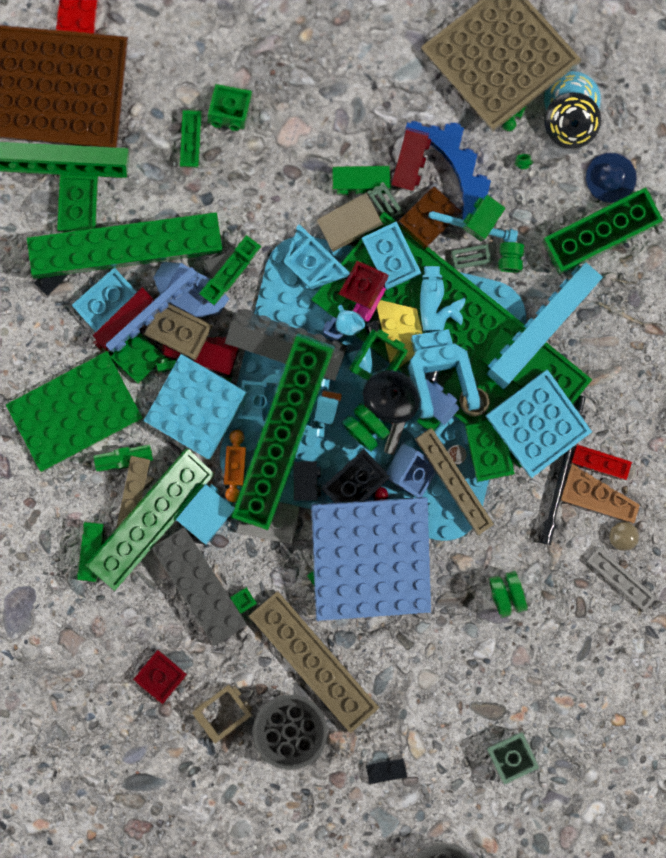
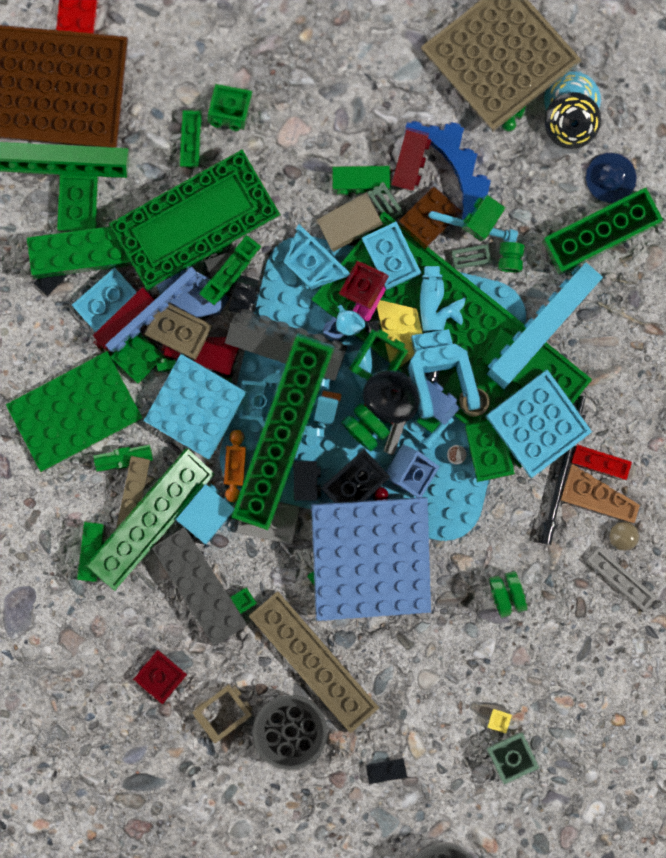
(194, 219): none -> green tile
(243, 294): none -> black hinge
(454, 481): dark tan plate -> none
(499, 721): none -> light yellow plate
(523, 161): green plate -> none

